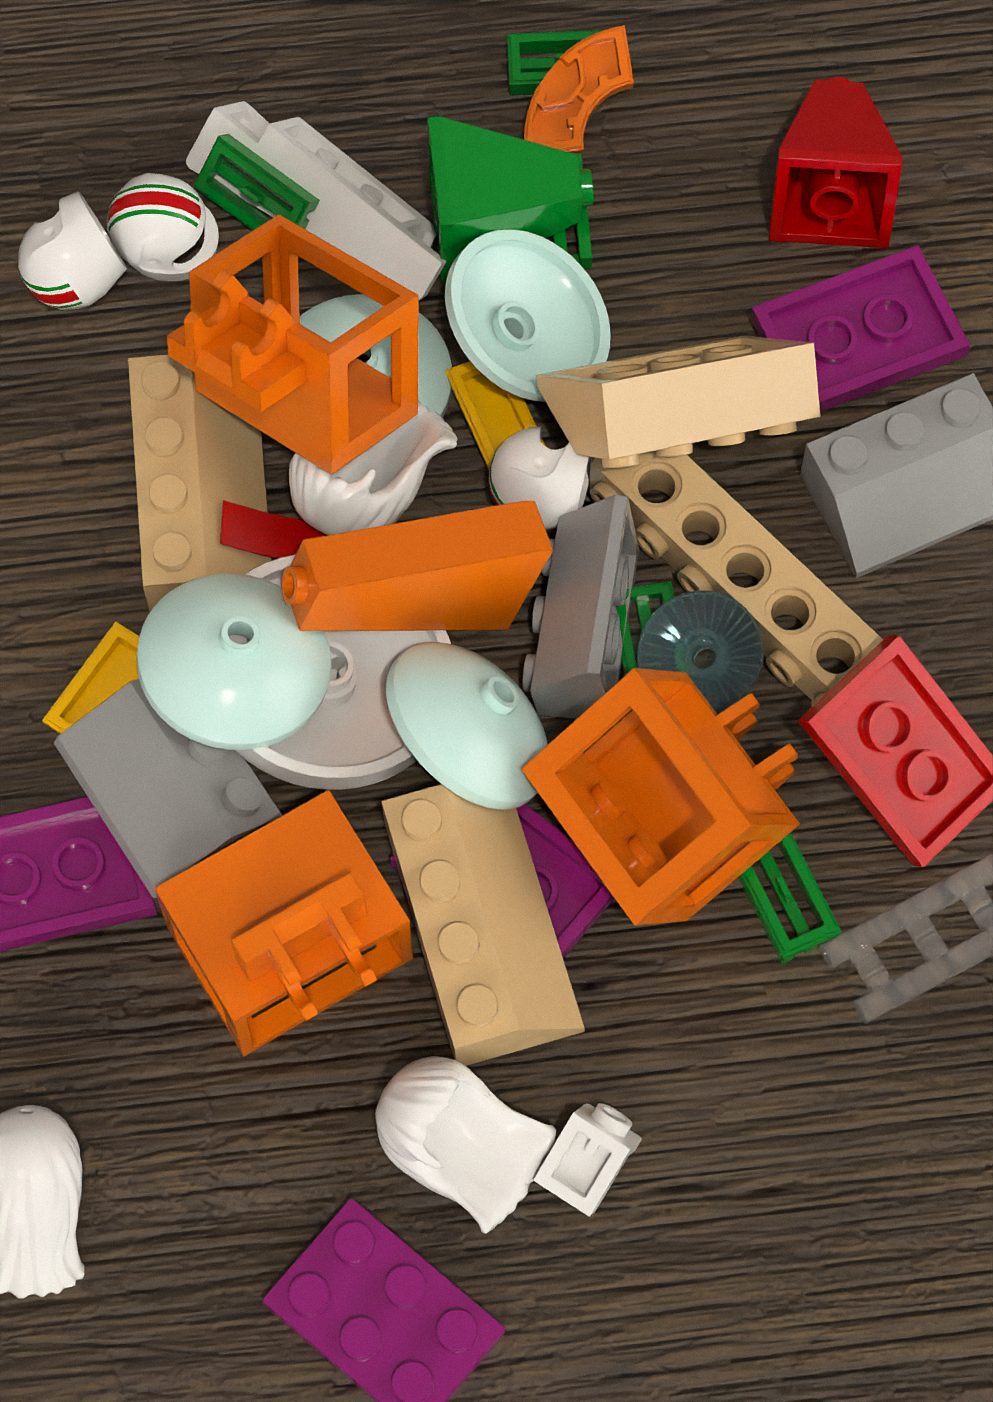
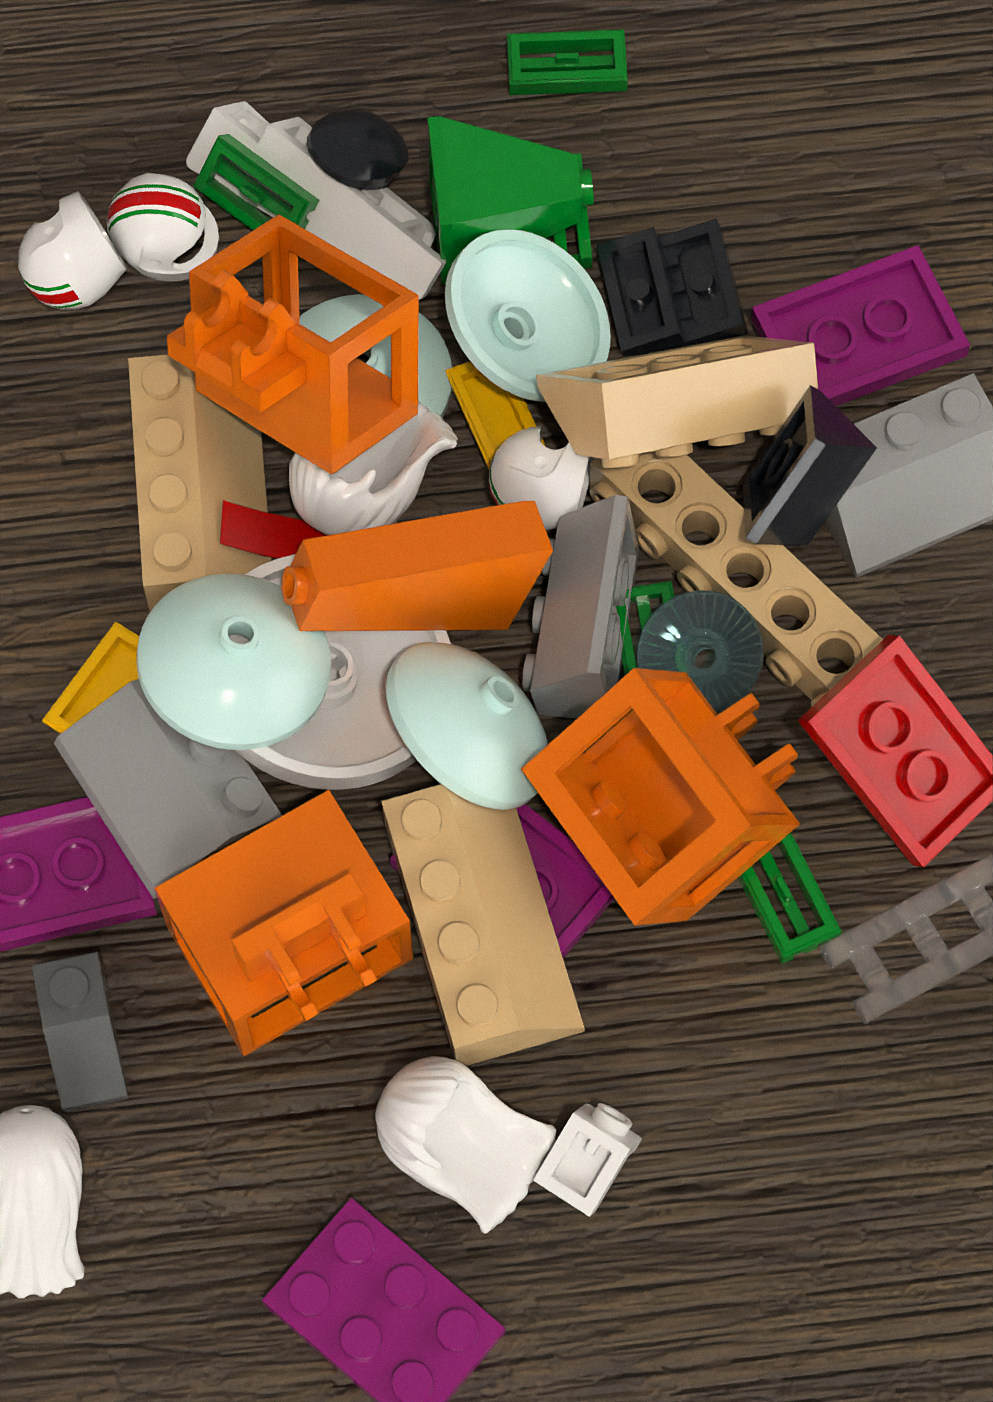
(80, 1031): none -> dark grey slope
(357, 148): none -> black hat
(576, 87): orange tile -> none
(671, 289): none -> black slope
(803, 473): none -> black slope
(836, 171): red slope -> none

